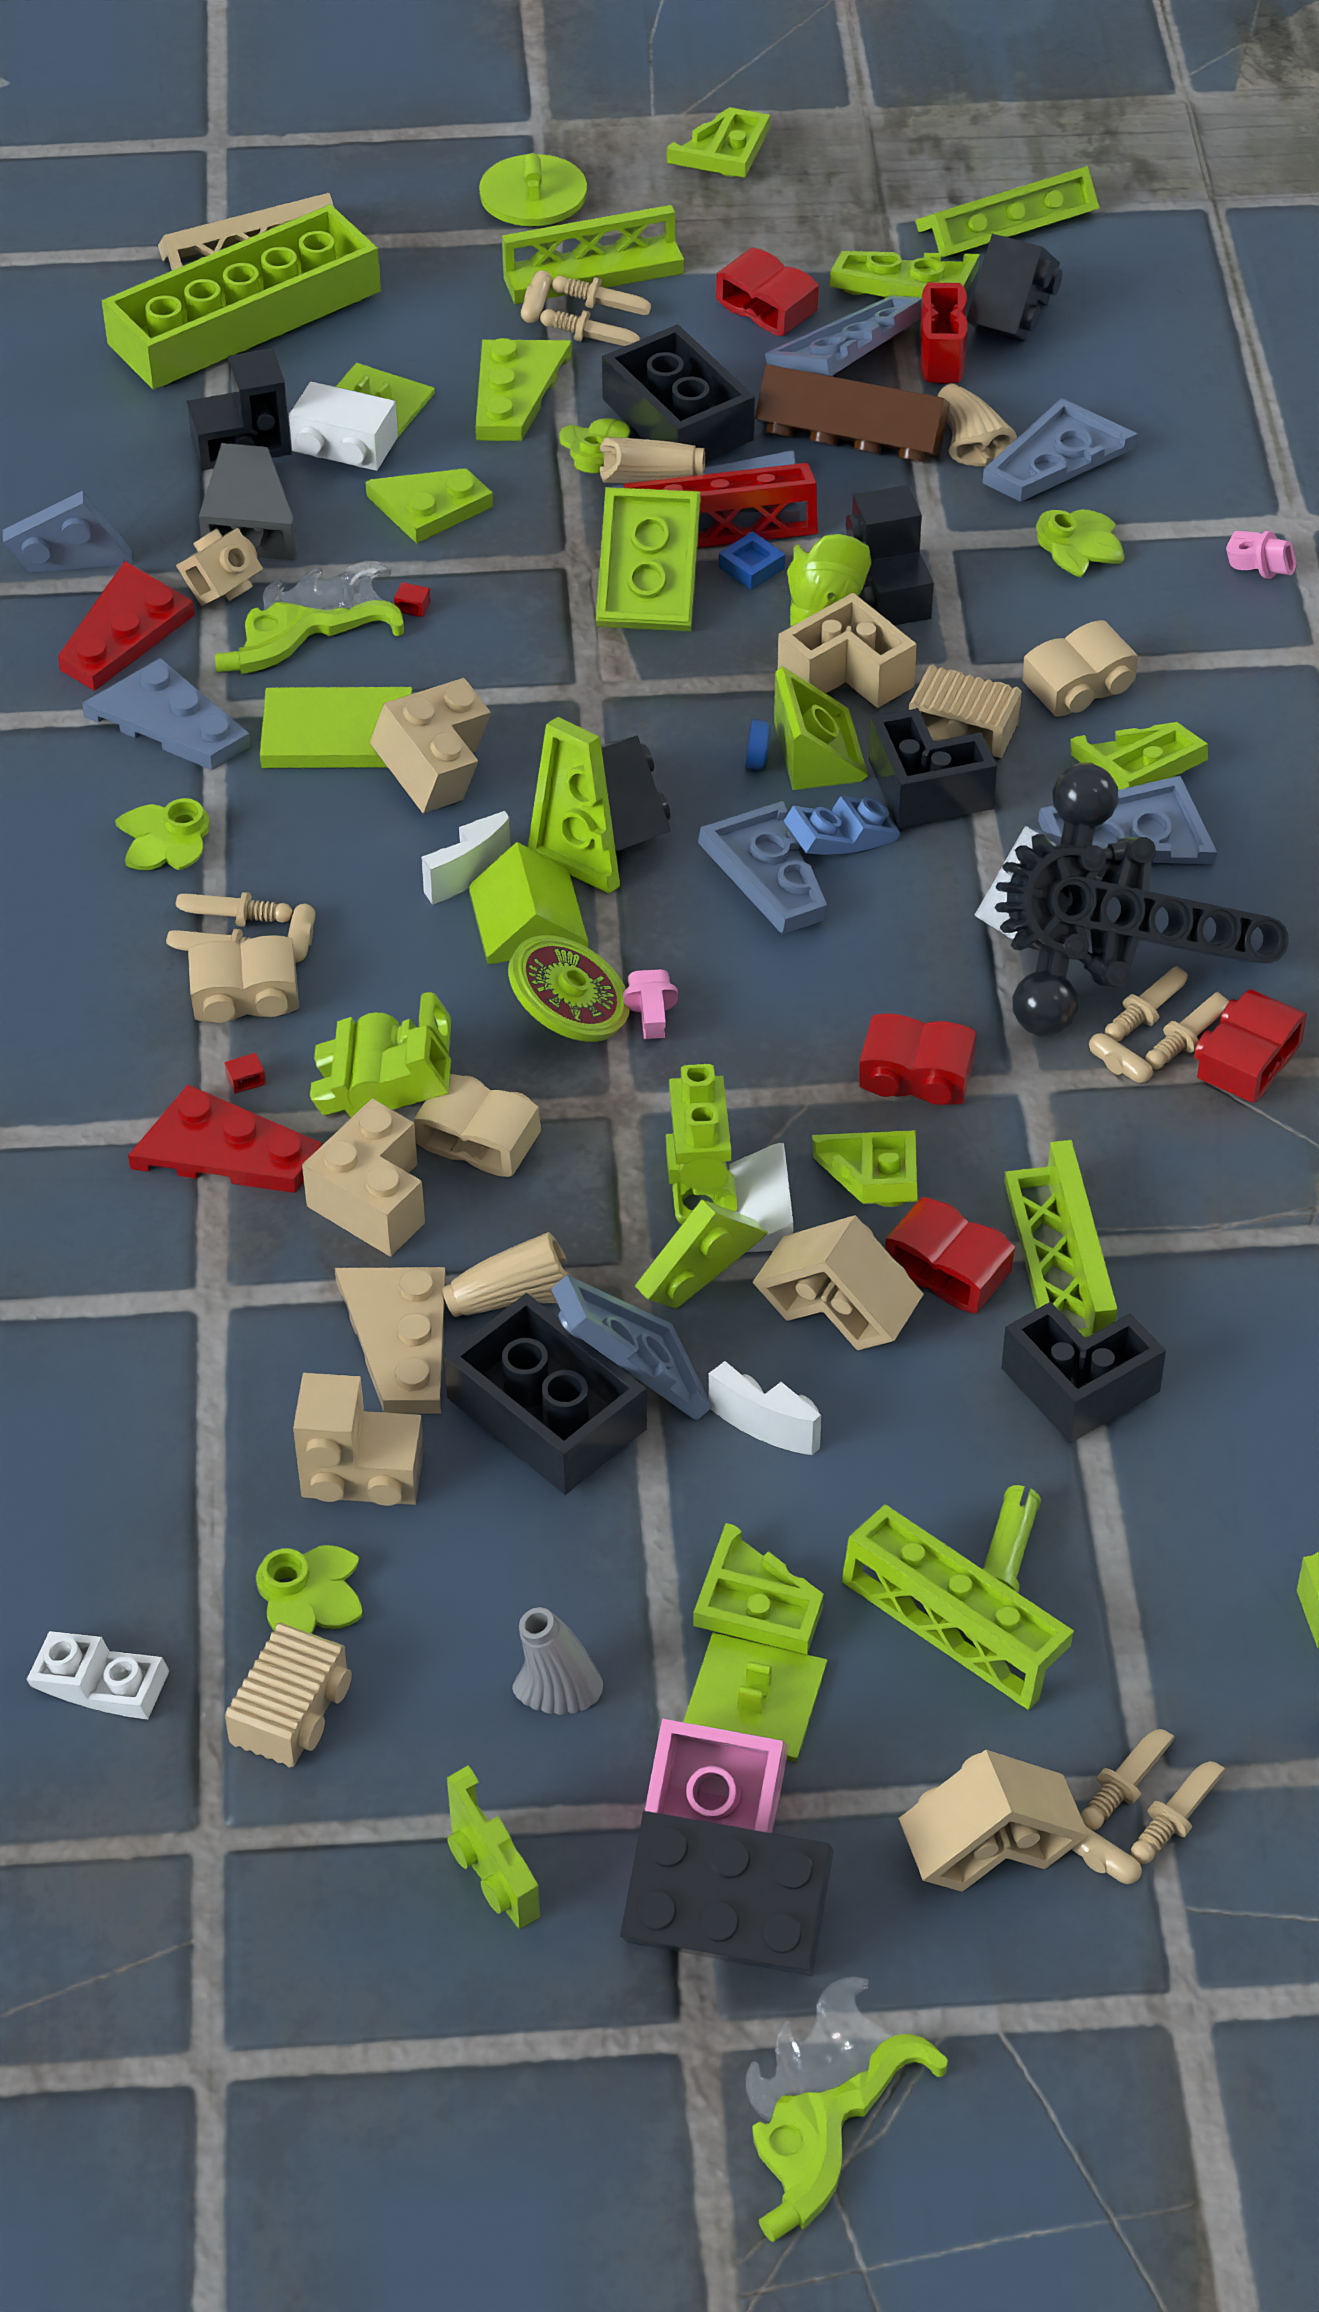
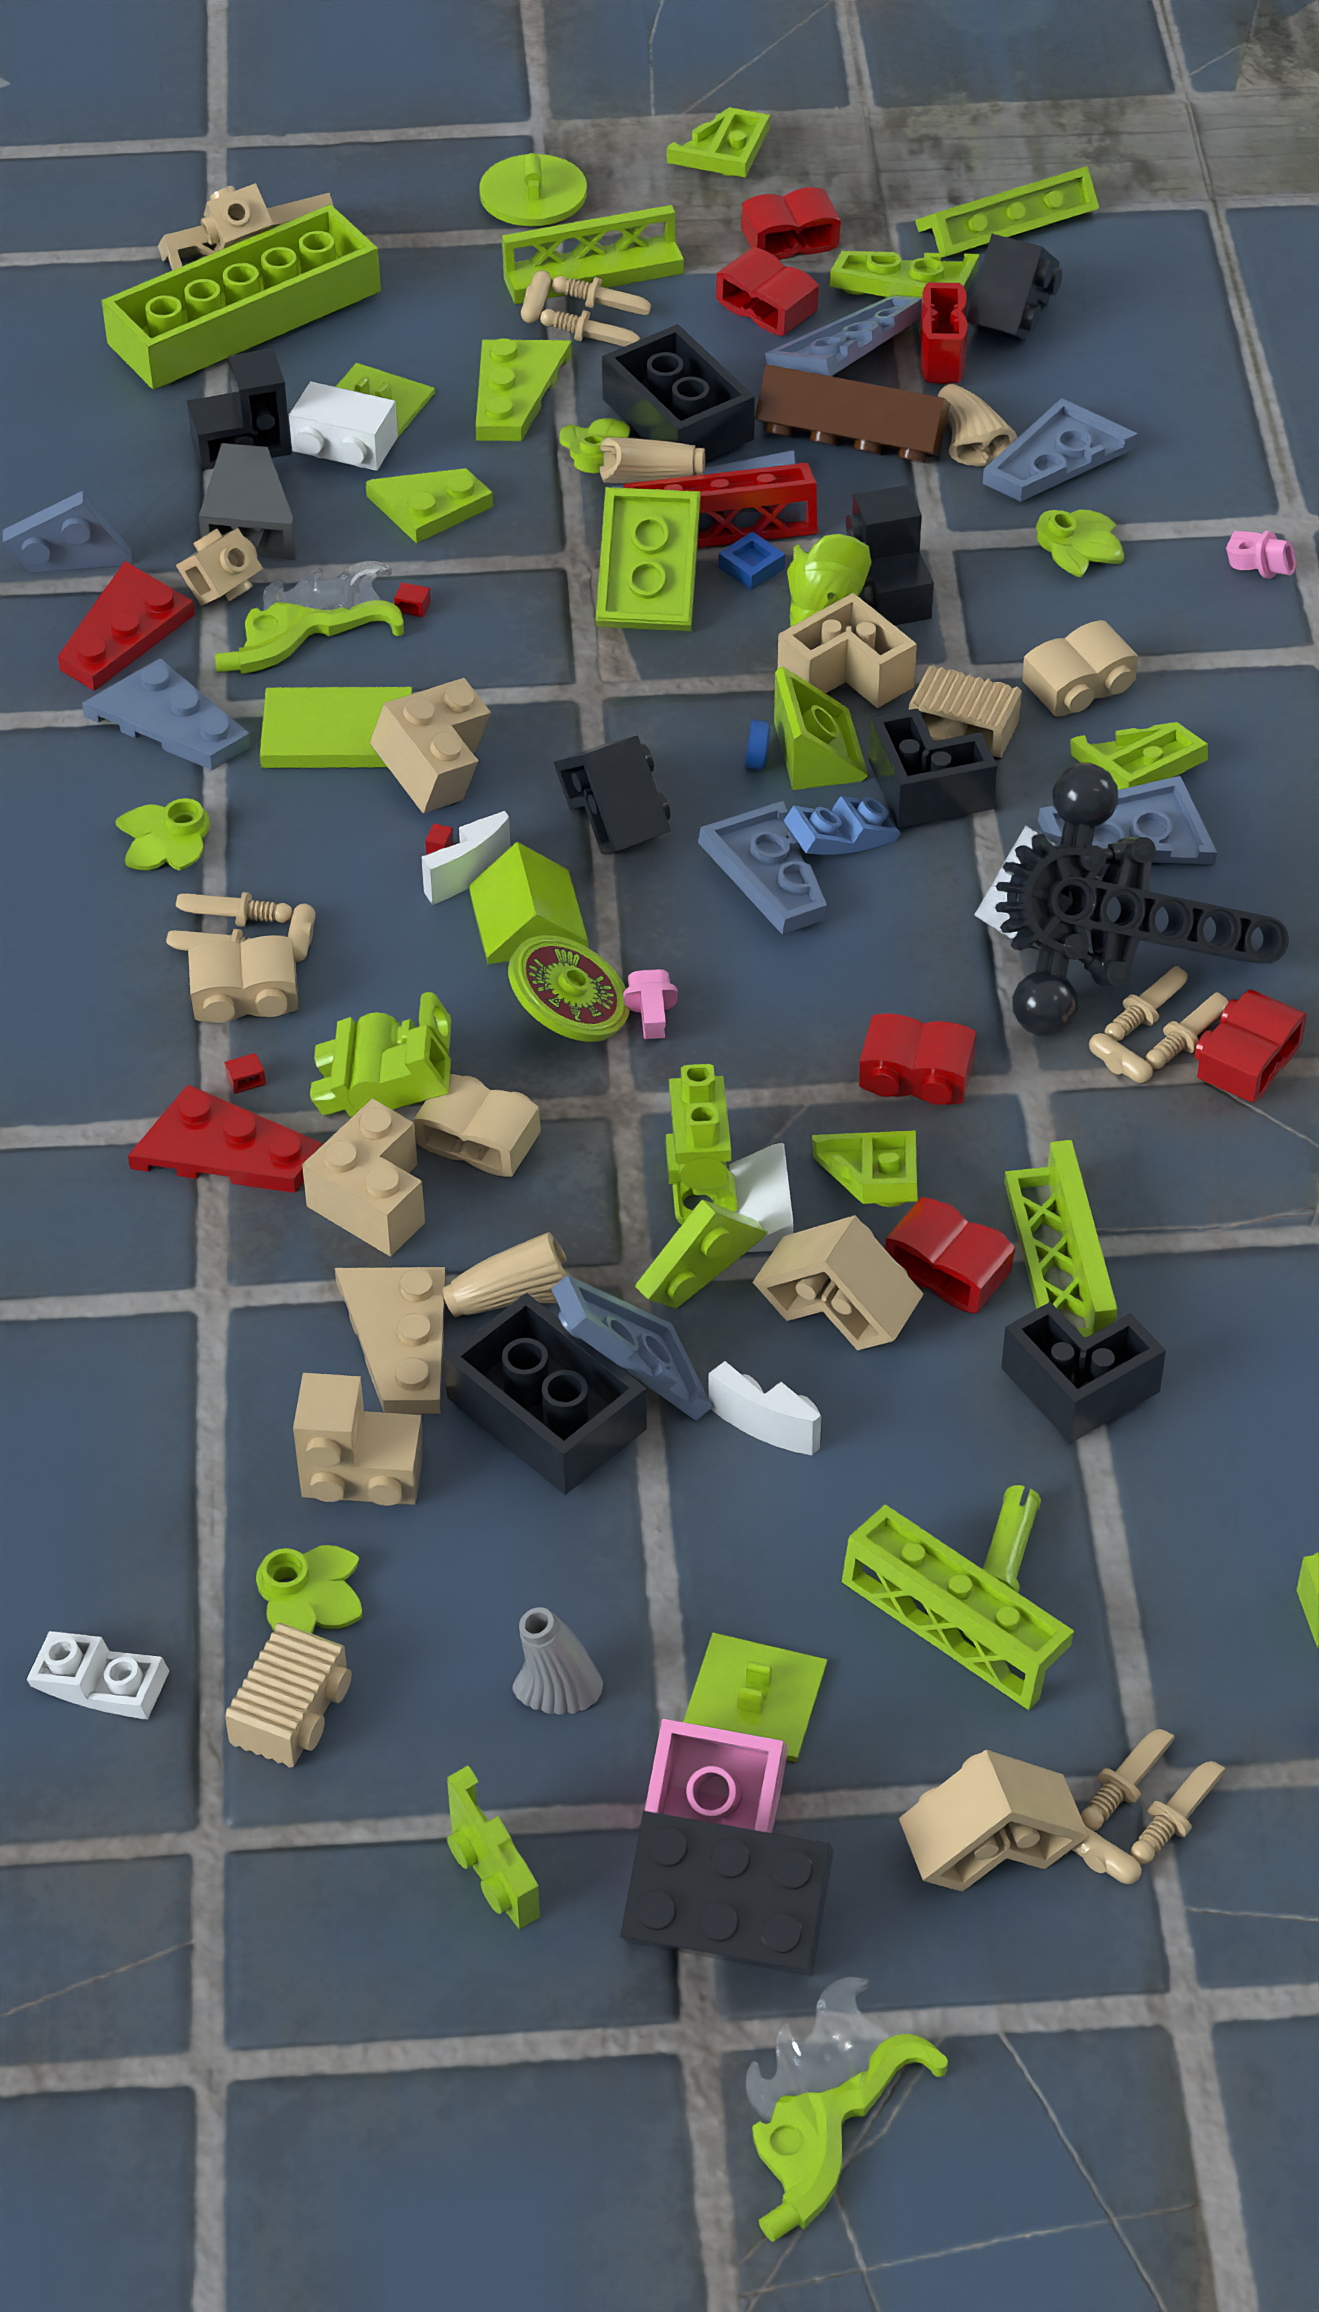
(235, 216): none -> tan brick
(439, 838): none -> red piece
(572, 806): lime wing -> none
(757, 1597): lime wing -> none
(791, 223): none -> red brick

